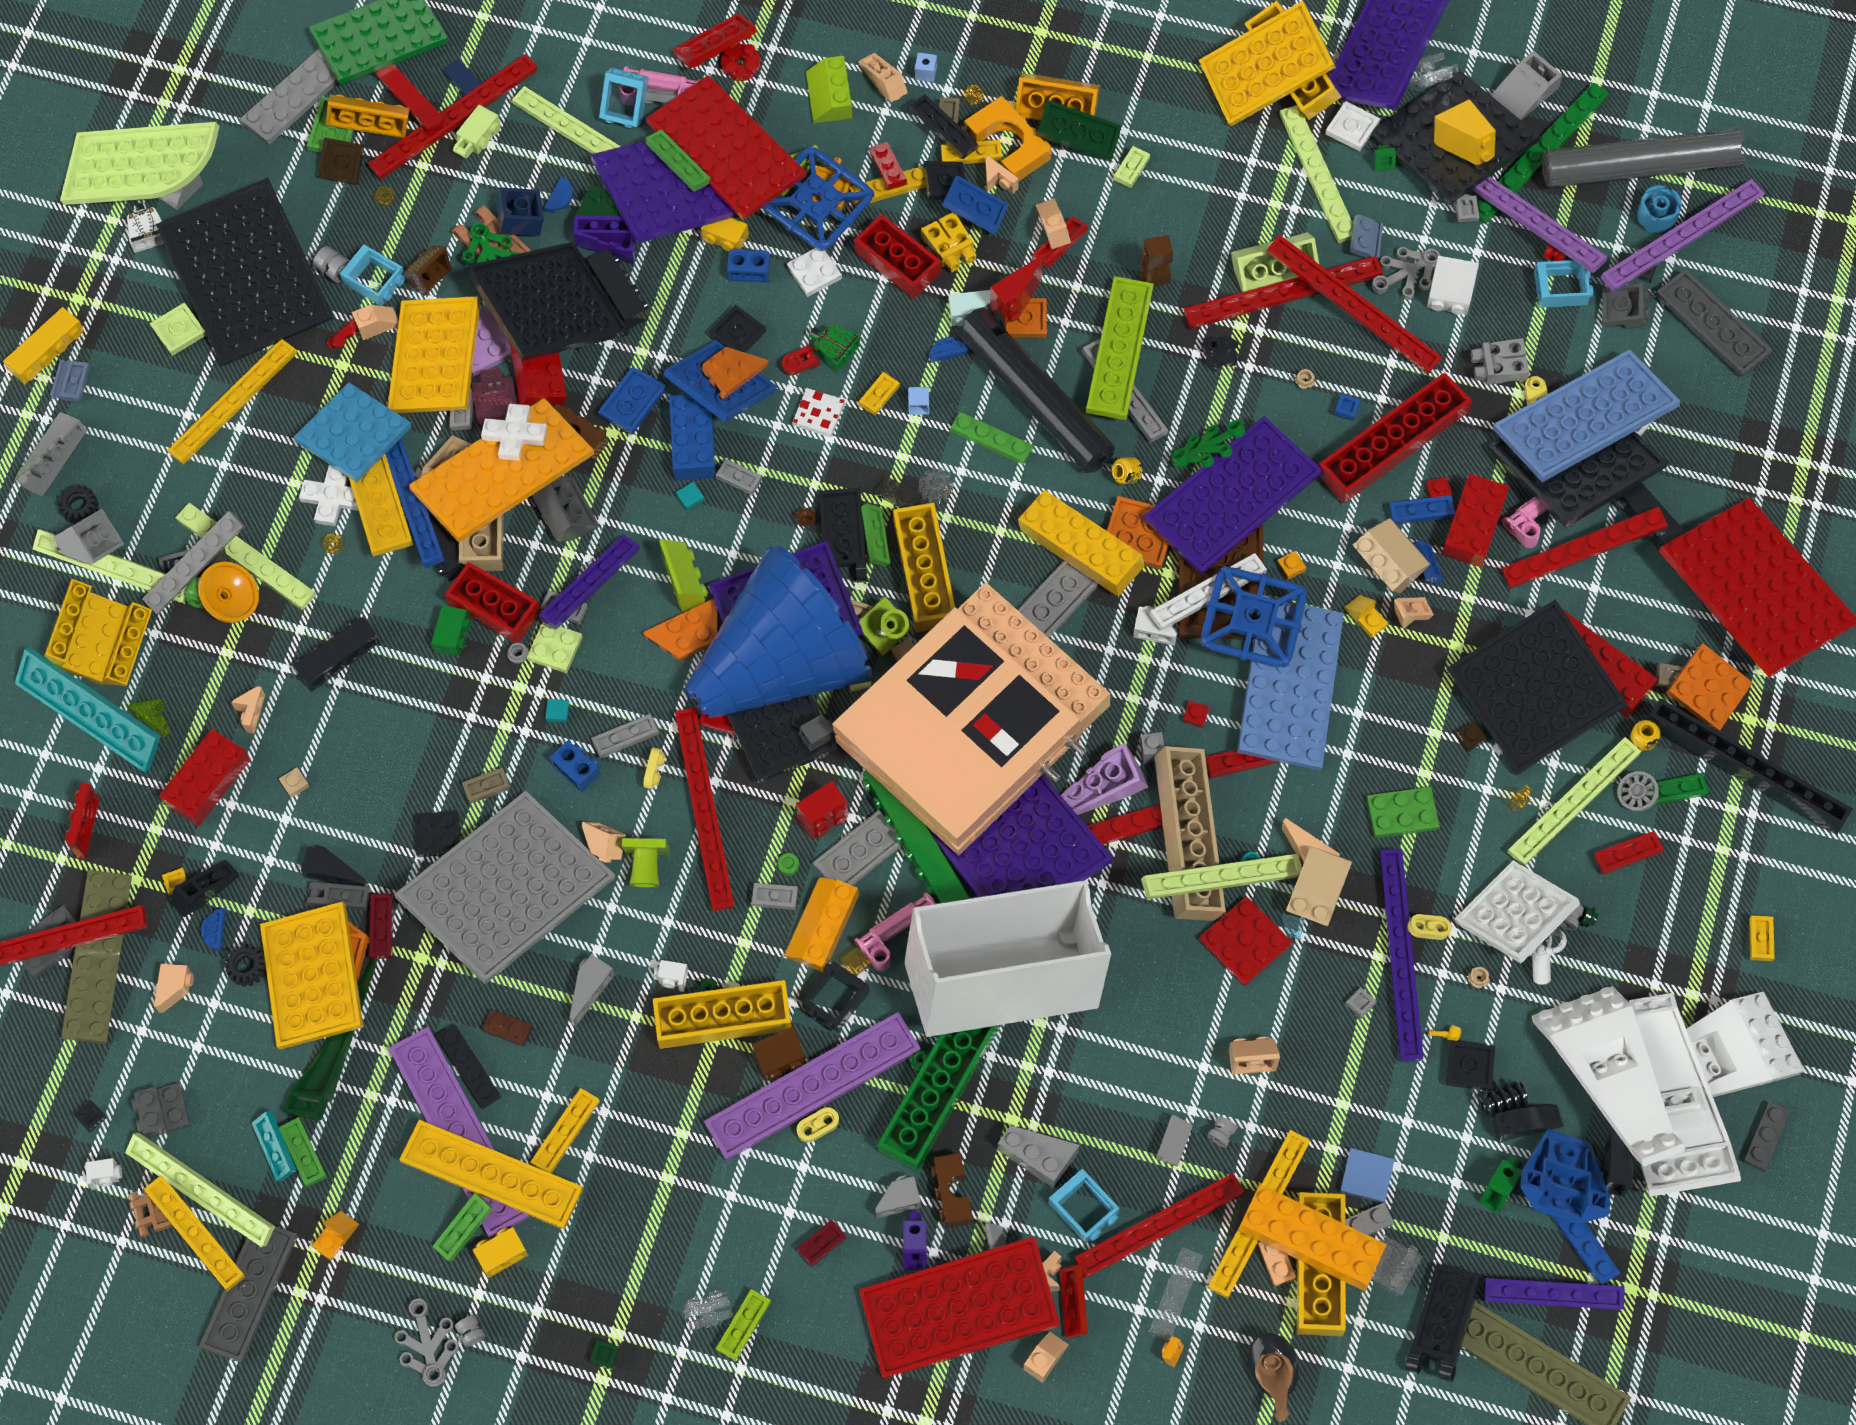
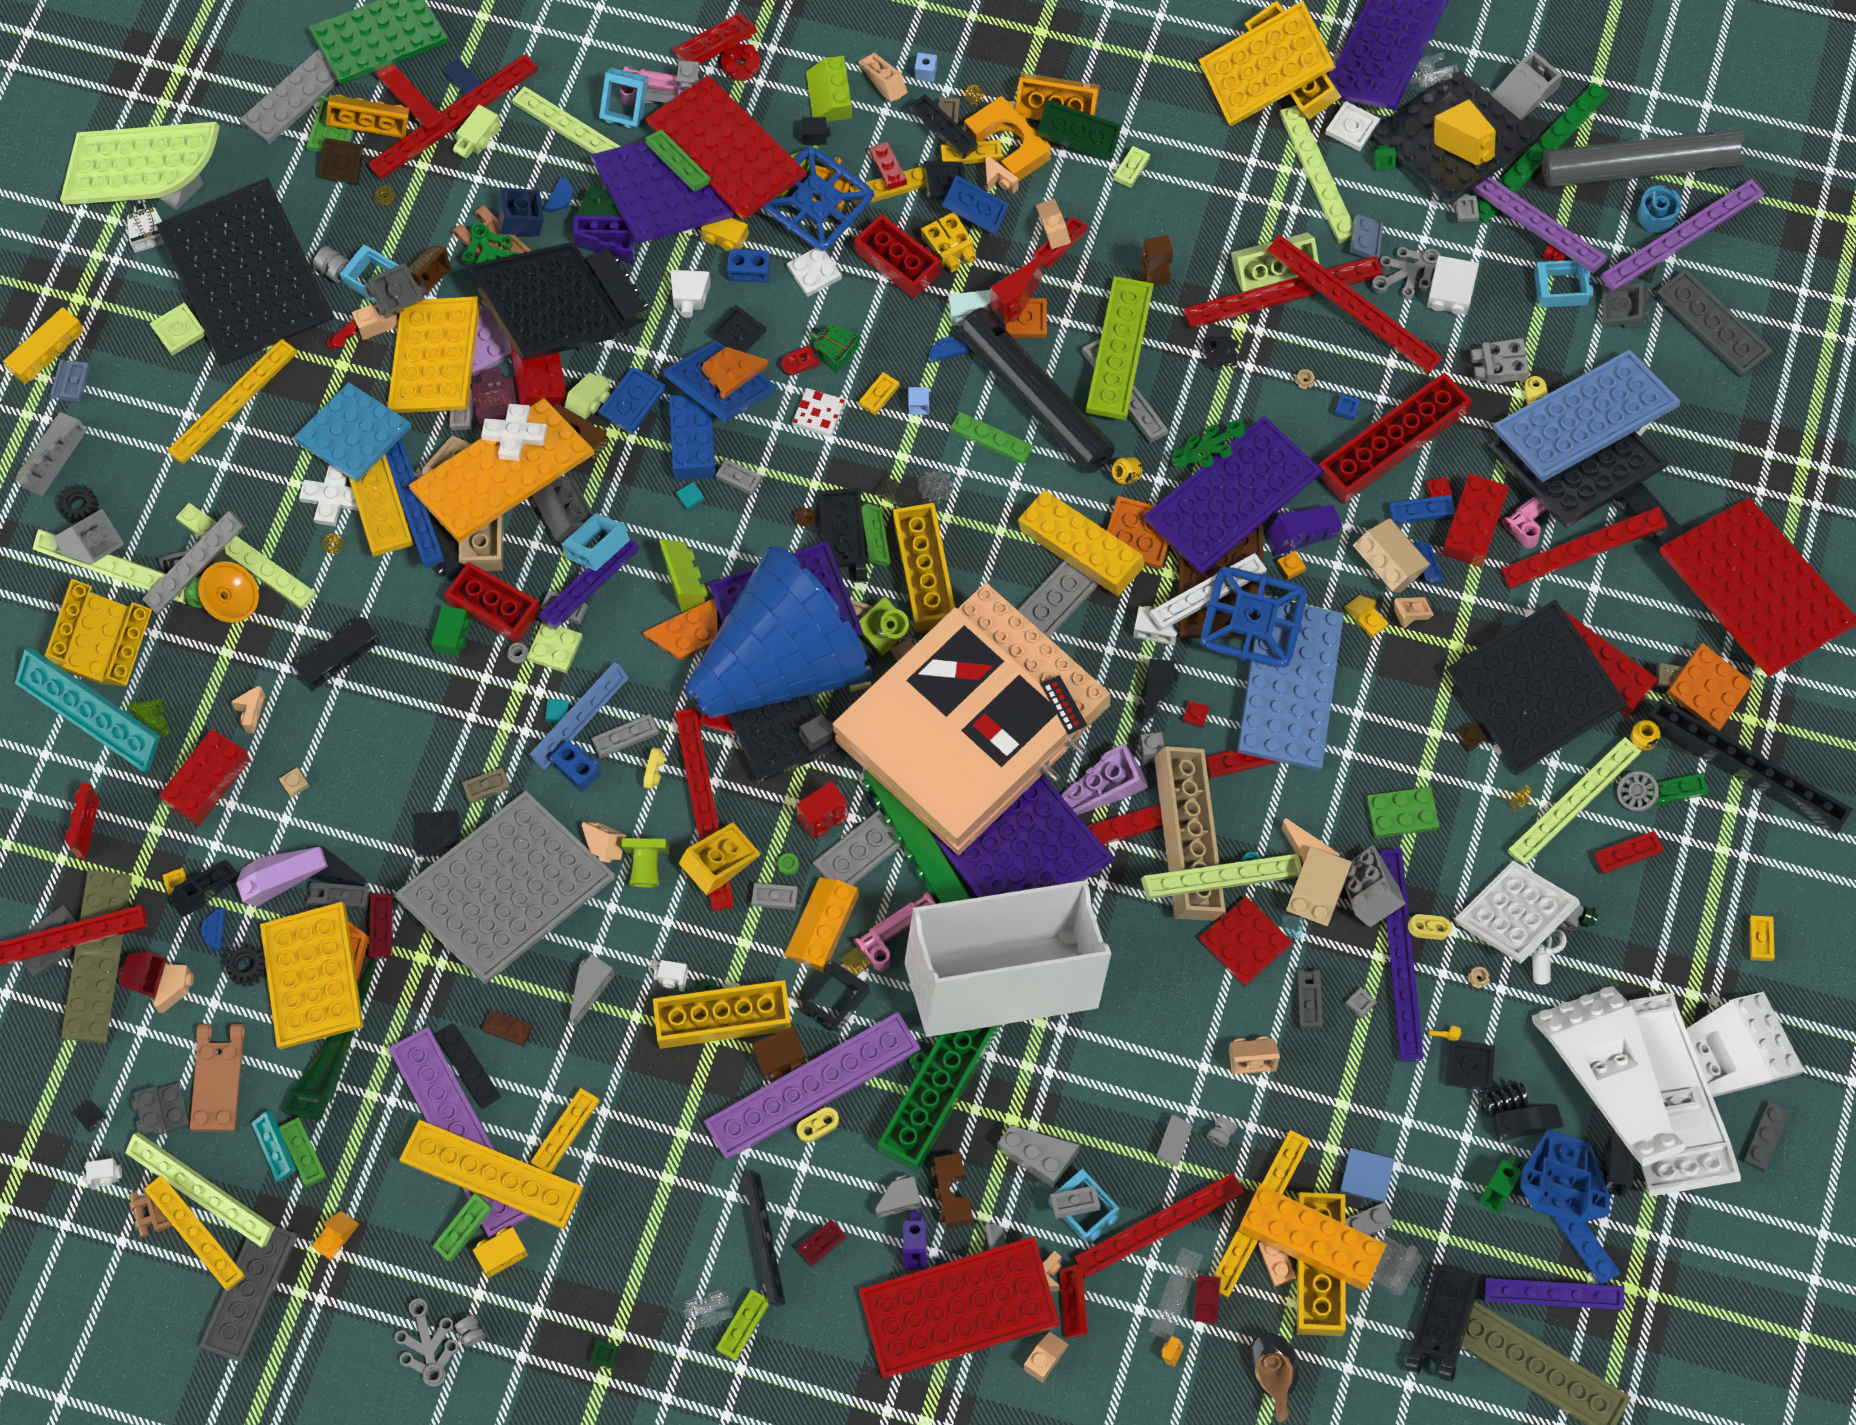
(142, 973): none -> dark red torso
(217, 1081): none -> nougat hinge
(277, 873): none -> lavender wedge
(393, 291): none -> dark grey plate
(580, 714): none -> medium blue plate
(588, 395): none -> yellowish green brick
(594, 558): none -> medium azure window
(687, 74): none -> light grey bracket
(689, 290): none -> white torso
(718, 858): none -> yellow slope
(764, 1238): none -> black tile
(815, 130): none -> black brick
(1063, 704): none -> black sticker
(1074, 1202): none -> light grey plate
(1159, 684): none -> black slope
(1207, 1298): none -> dark red plate
(1302, 529): none -> dark purple wedge
(1309, 999): none -> dark grey plate
(1372, 888): none -> light grey slope

